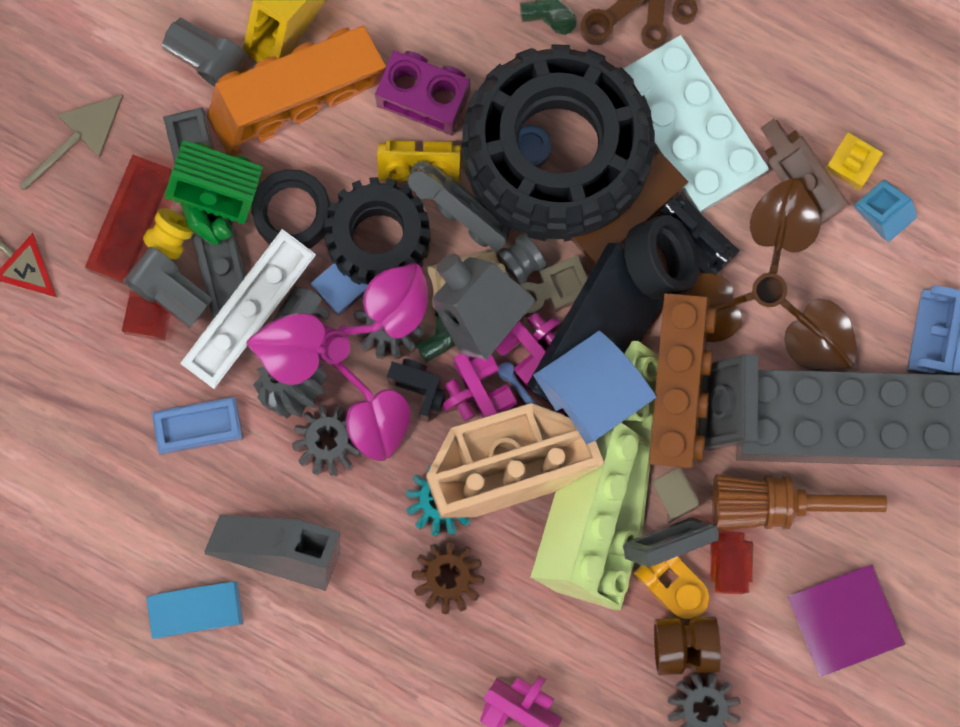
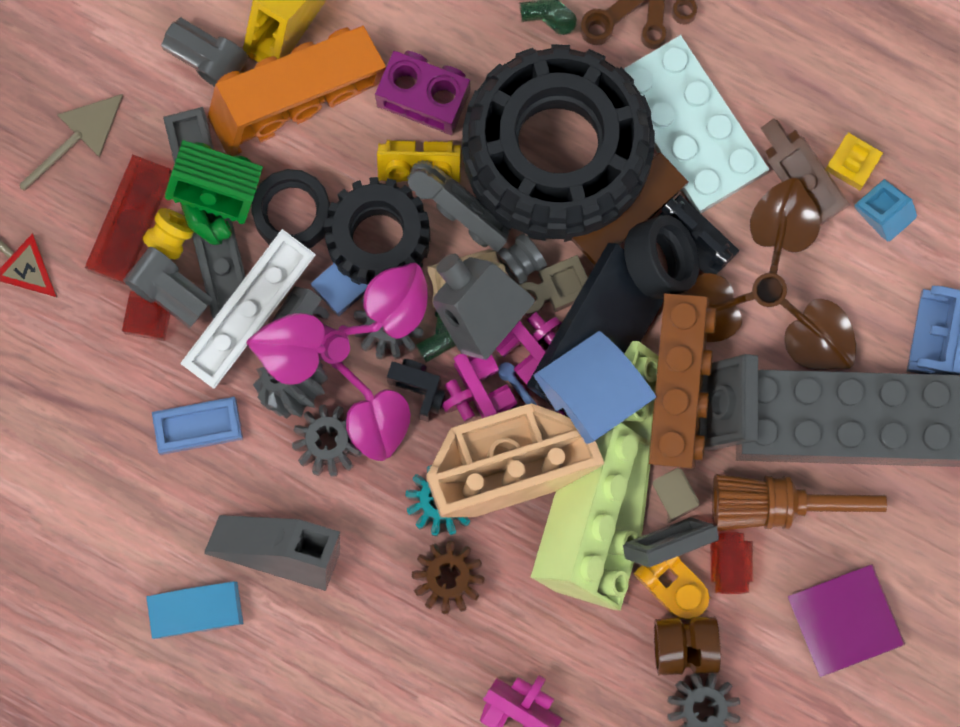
(535, 144): medium blue tile -> none

